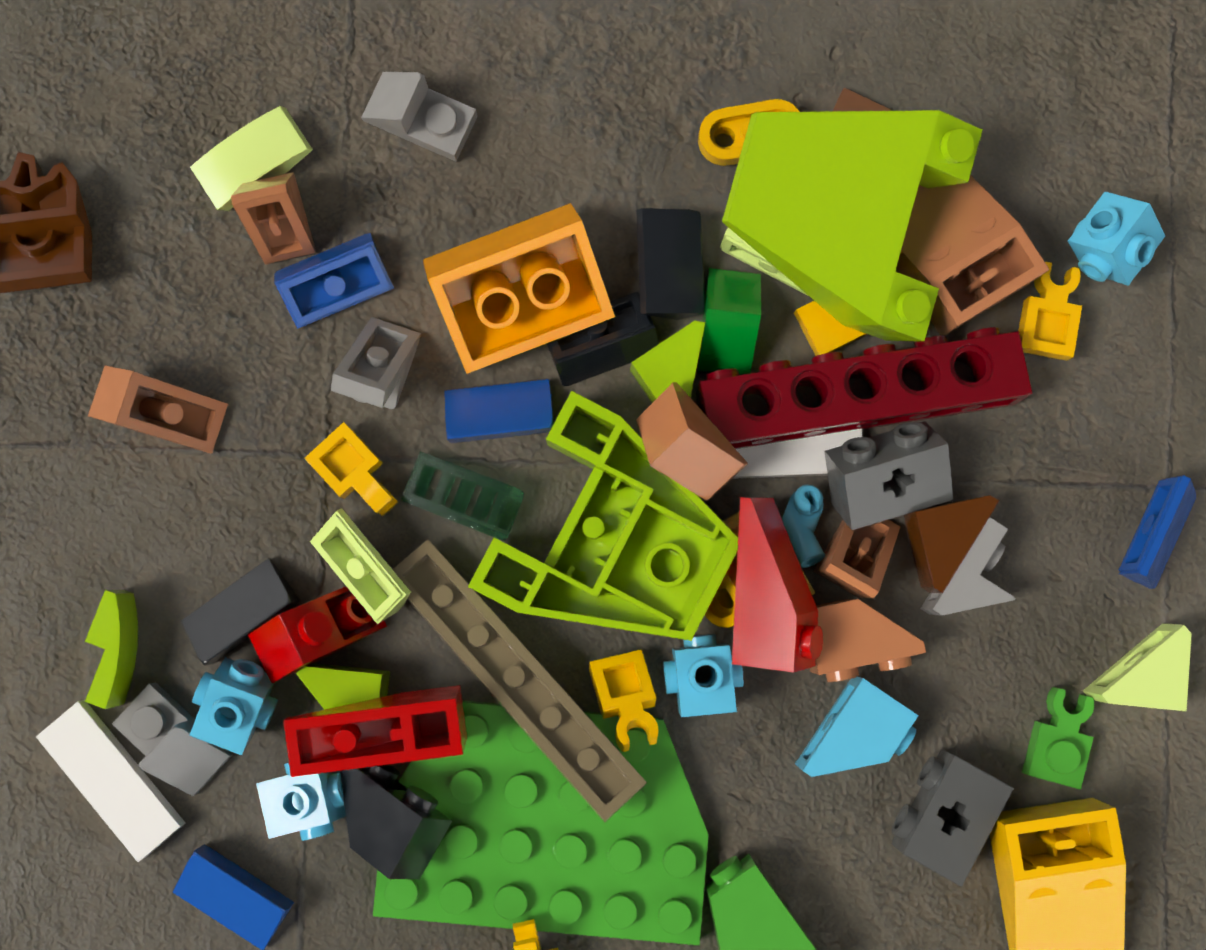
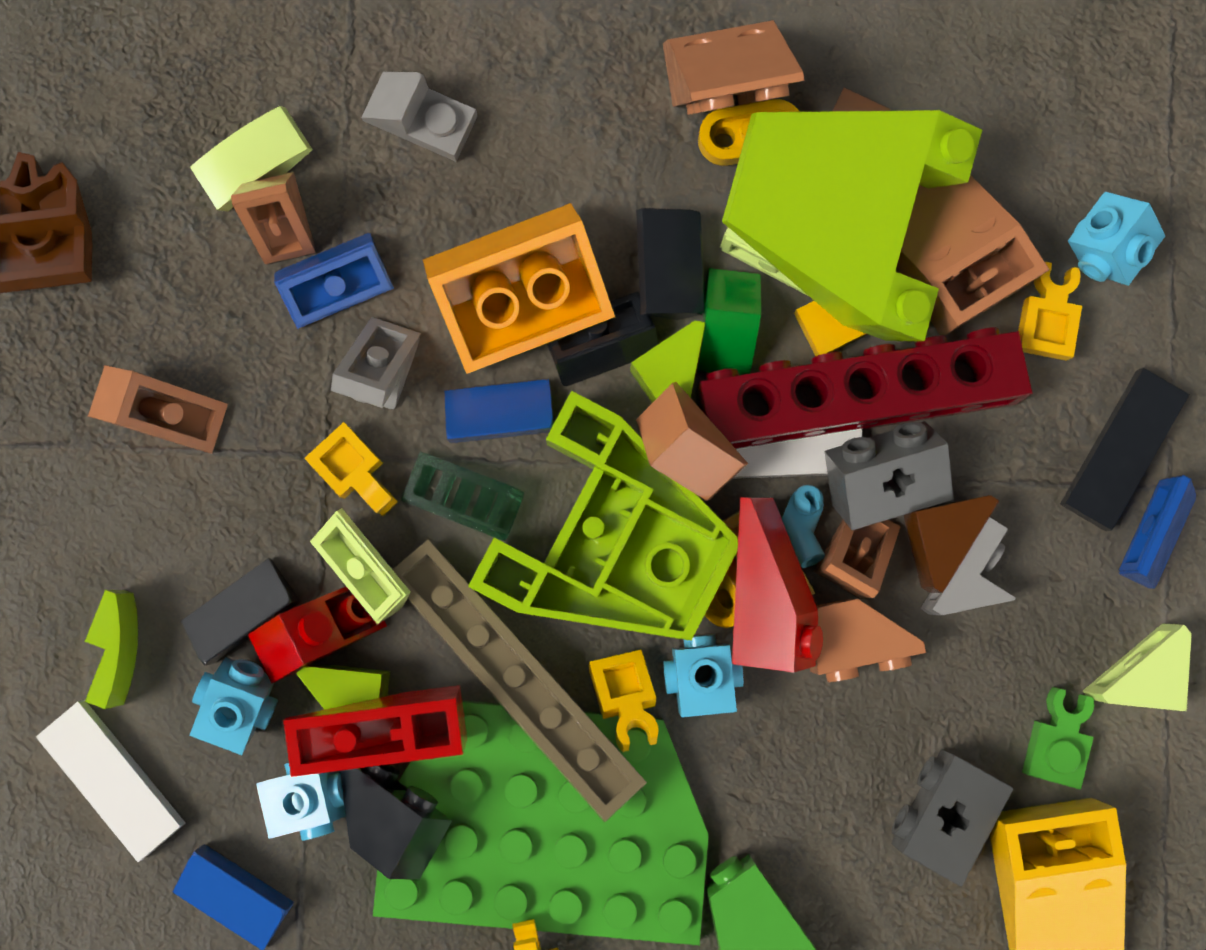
(162, 732): light grey slope -> none
(729, 62): none -> nougat slope
(858, 731): medium azure slope -> none
(1124, 449): none -> black tile

